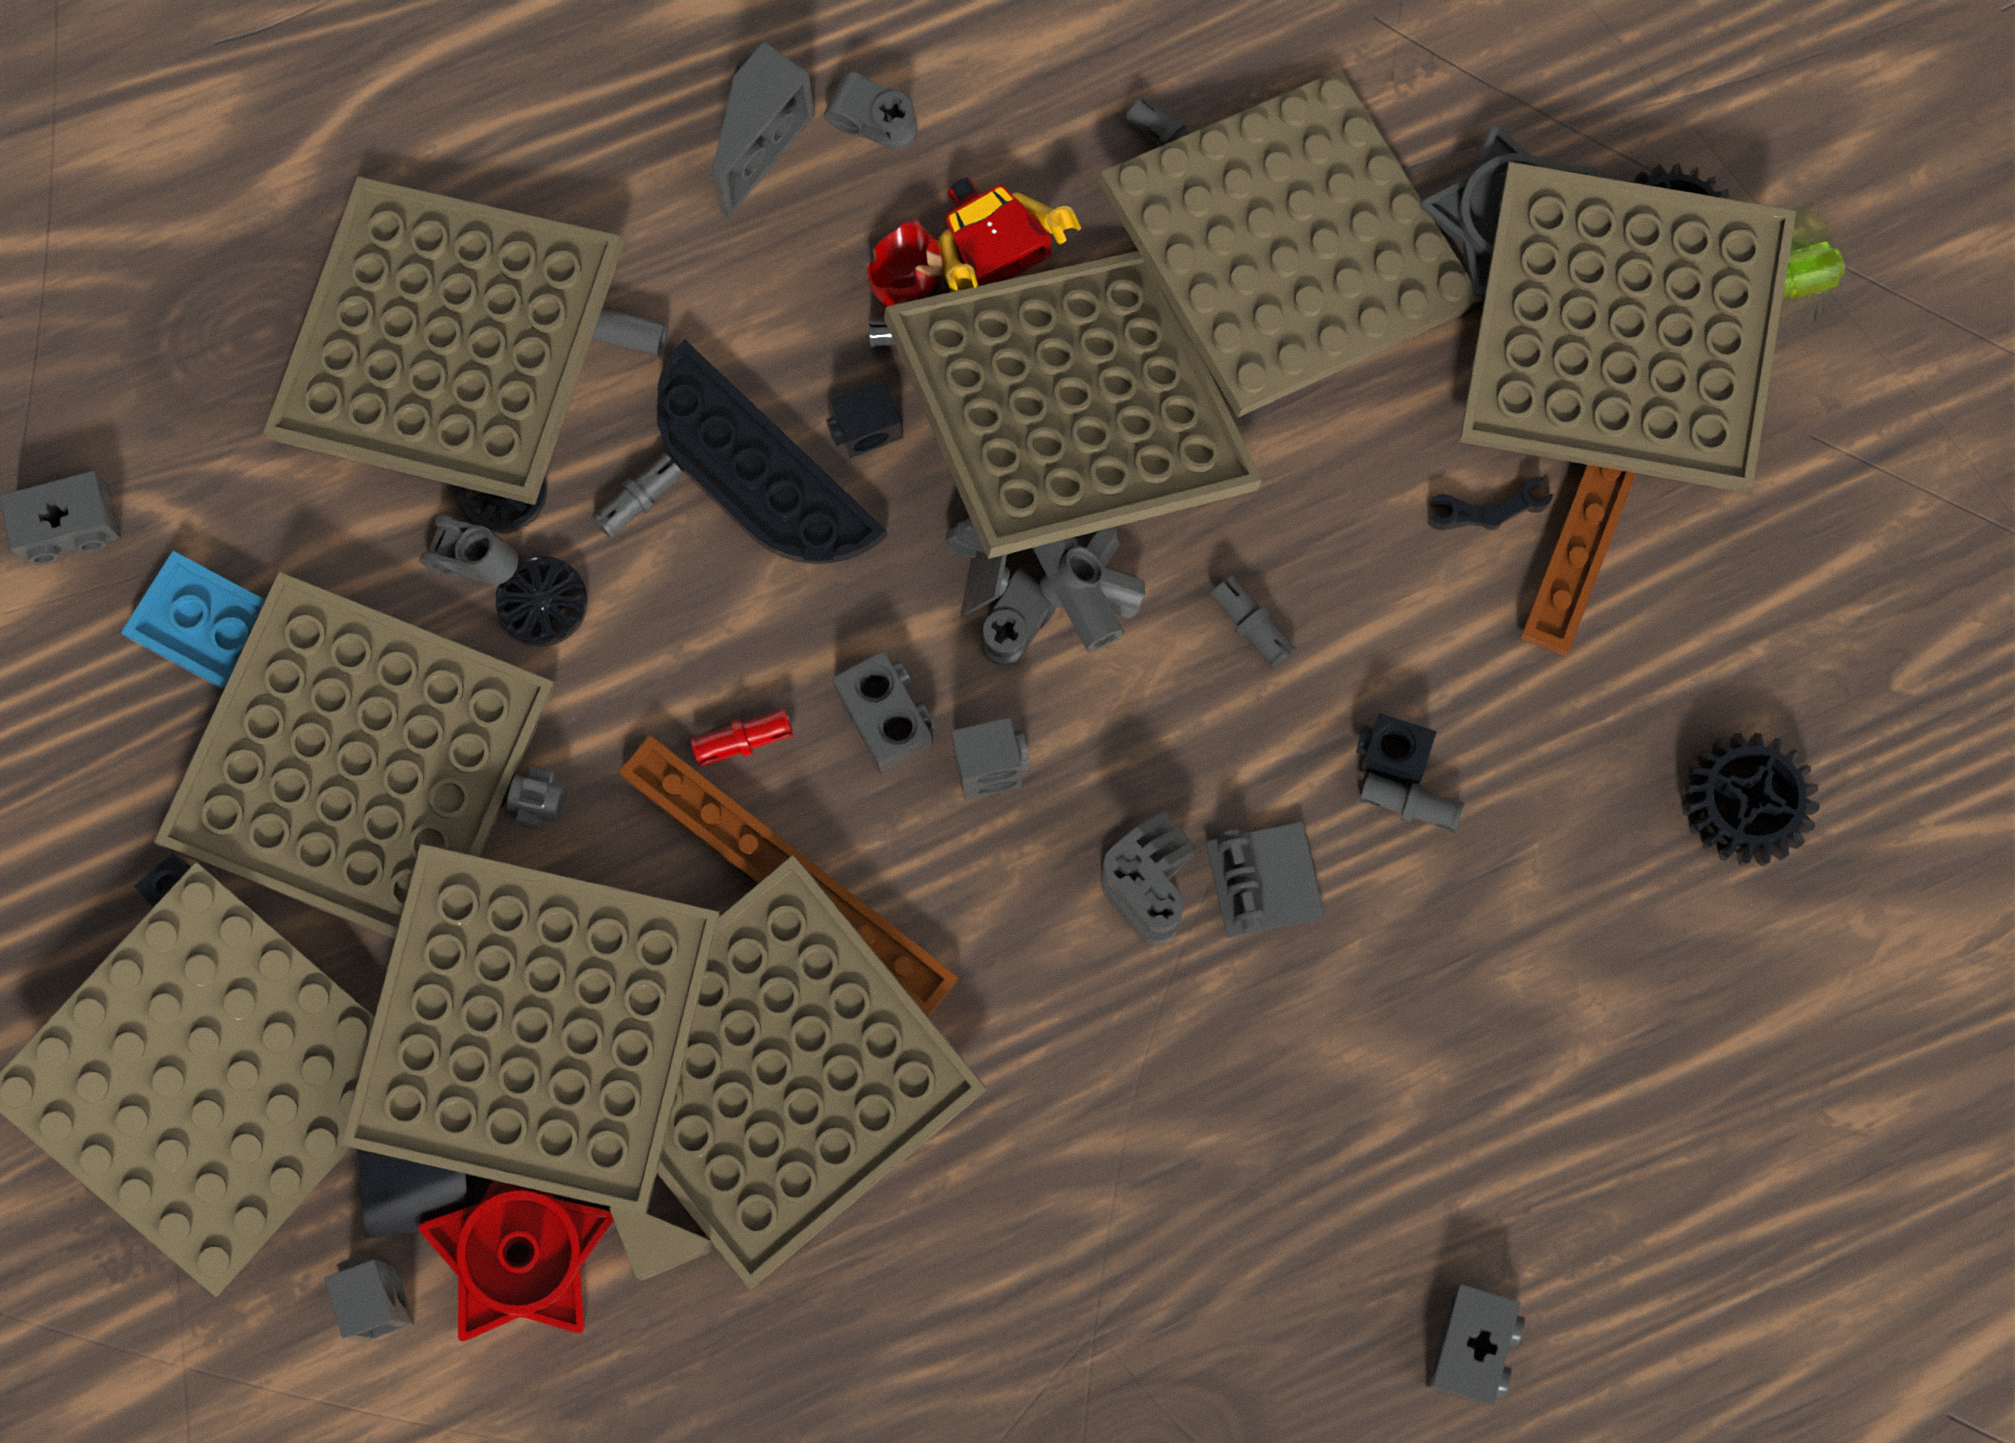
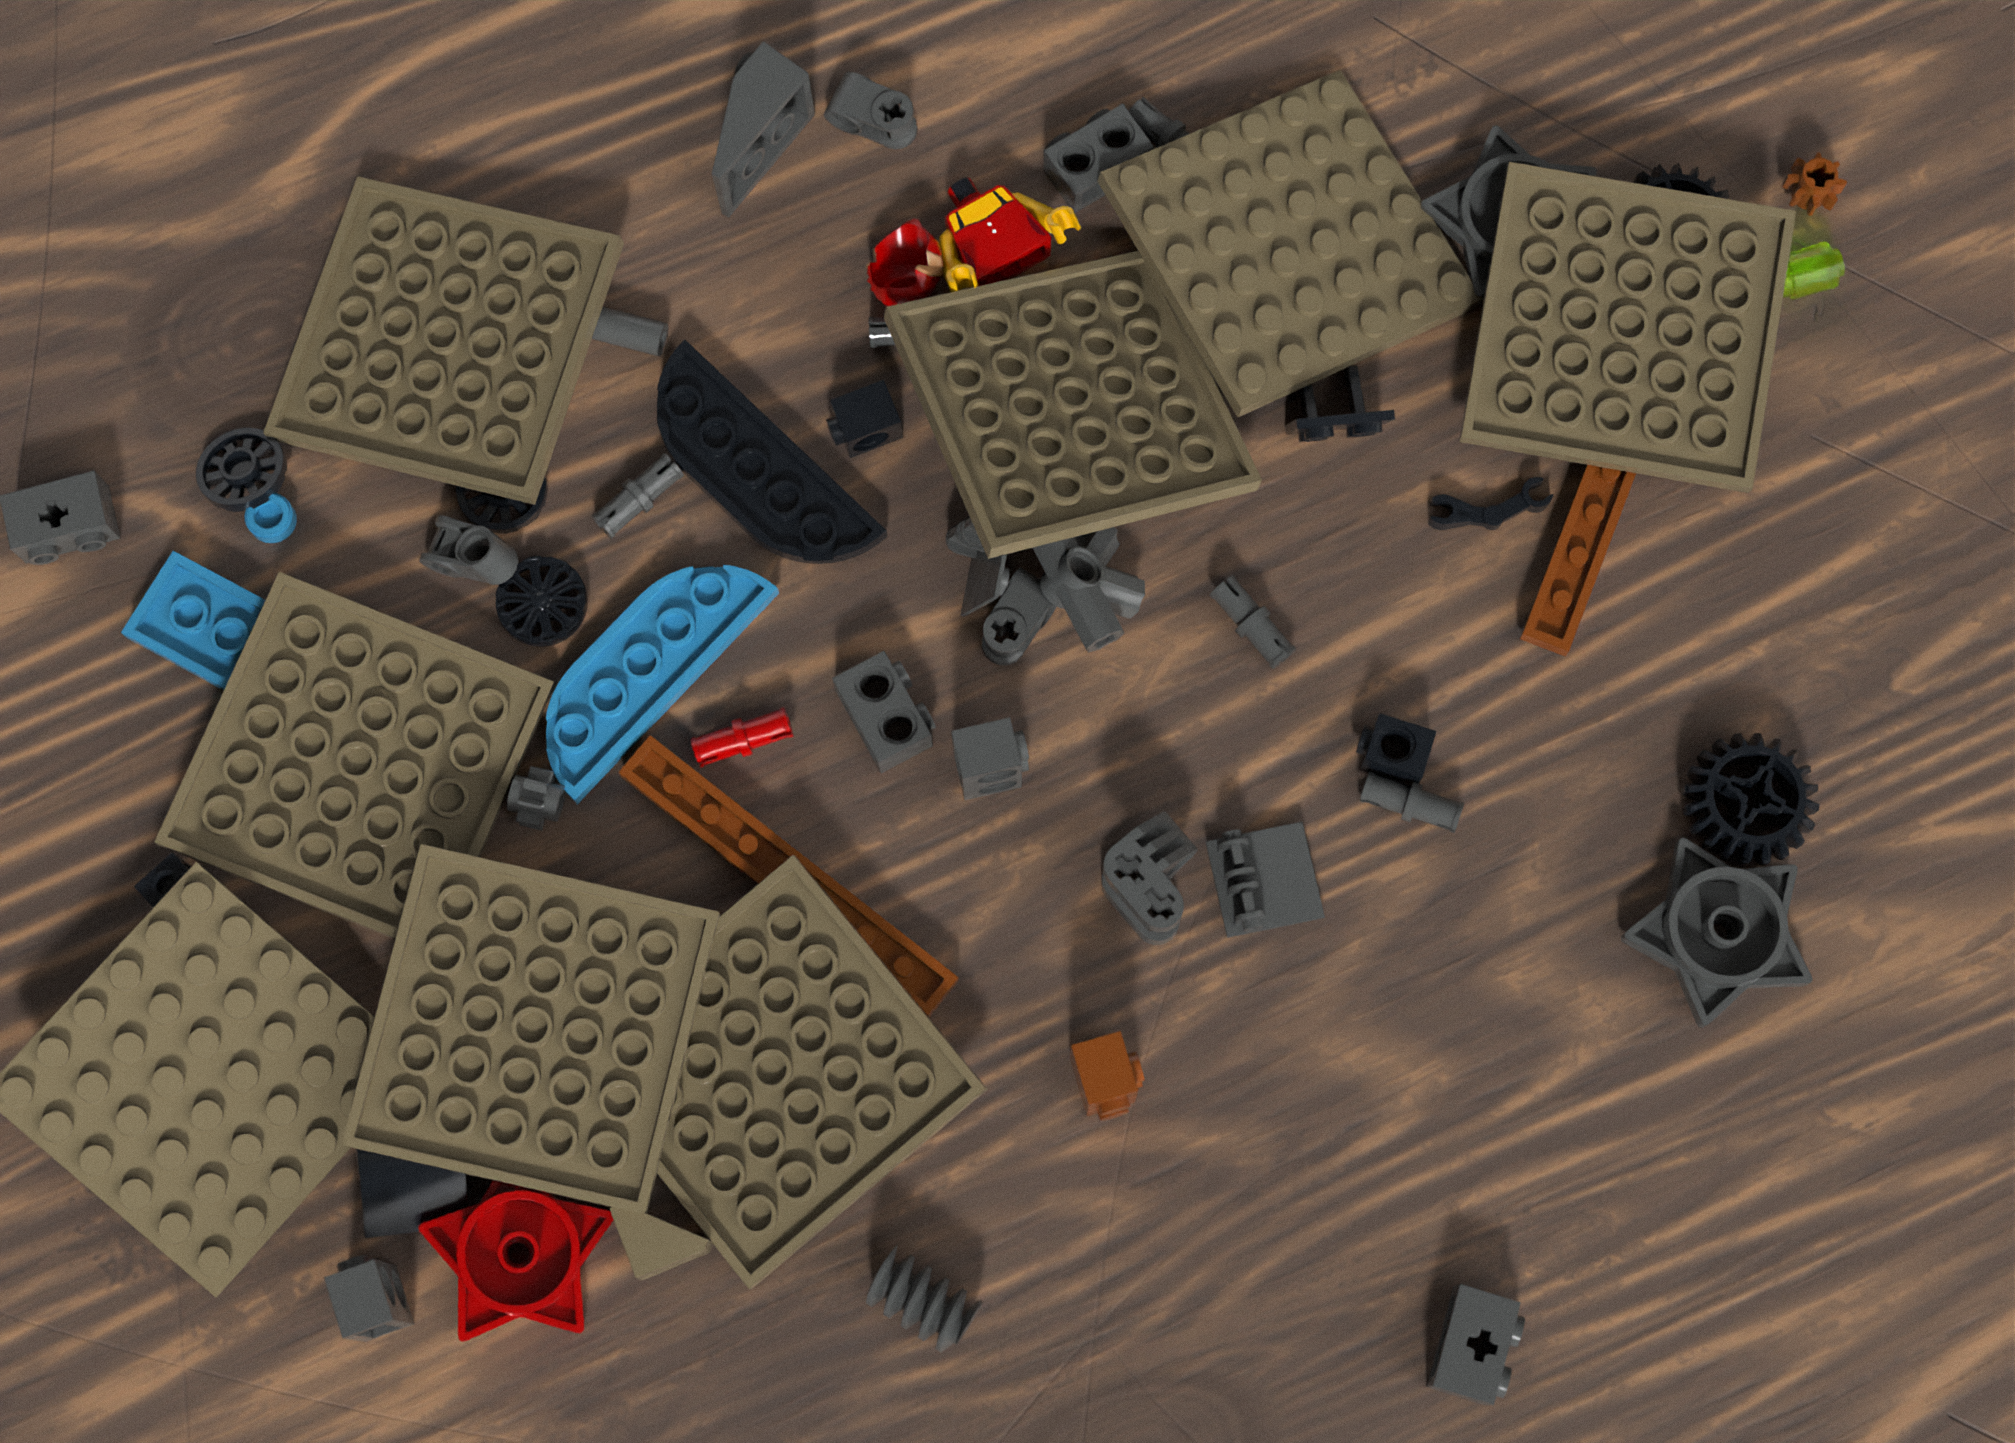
(241, 469): none -> black wheel
(272, 520): none -> dark azure tile
(645, 667): none -> dark azure plate
(921, 1301): none -> dark grey piece
(1089, 148): none -> dark grey brick
(1106, 1075): none -> dark orange brick
(1357, 423): none -> black plate
(1747, 904): none -> dark grey plate
(1814, 183): none -> dark orange gear

